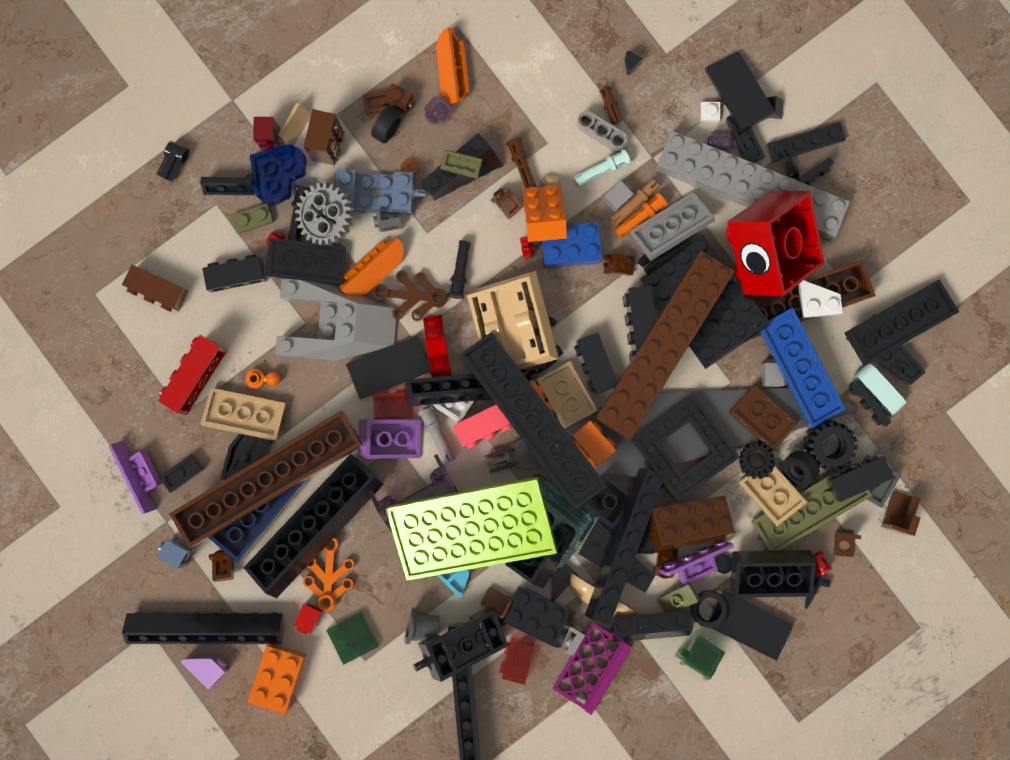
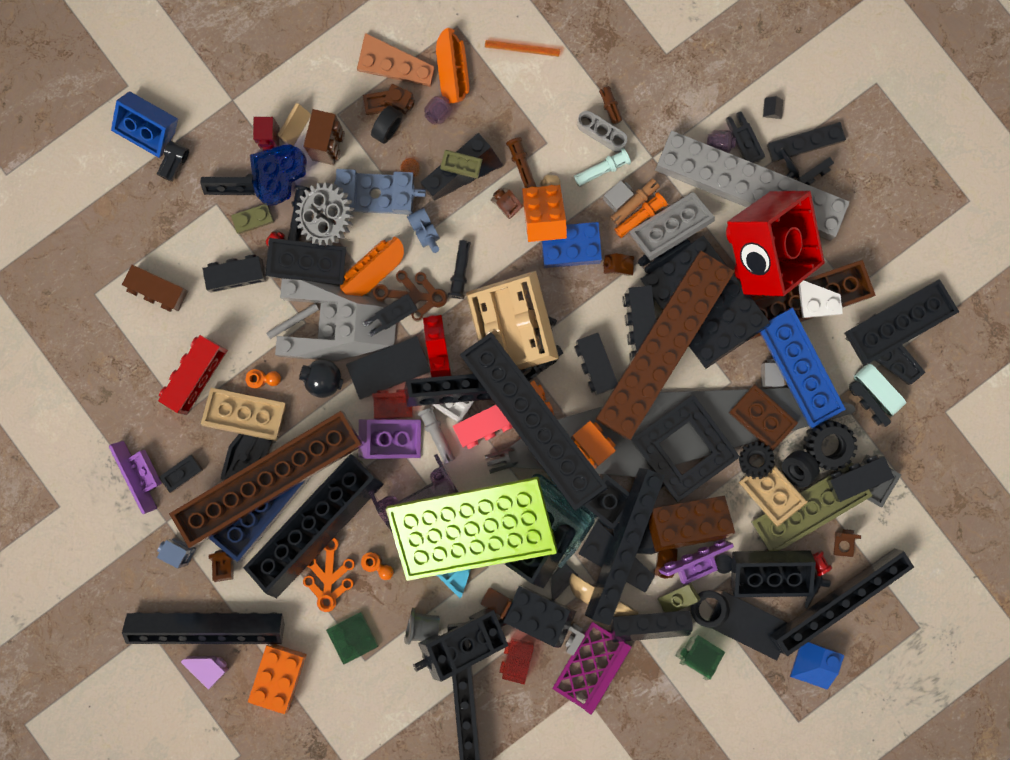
(143, 123): none -> blue slope
(292, 321): none -> light grey bar
(307, 618): red brick -> none
(321, 378): none -> black brick
(385, 571): none -> orange plate
(387, 61): none -> nougat wing
(391, 222): flat silver bracket -> none
(392, 314): none -> black hinge
(424, 230): none -> sand blue beam
(522, 48): none -> clear orange piece
(527, 247): red plate -> none
(567, 395): tan plate -> none
(632, 61): black slope -> none
(710, 112): white plate -> none
(740, 91): black tile -> none
(816, 665): none -> blue slope
(841, 601): none -> black brick
(901, 514): reddish brown panel -> none

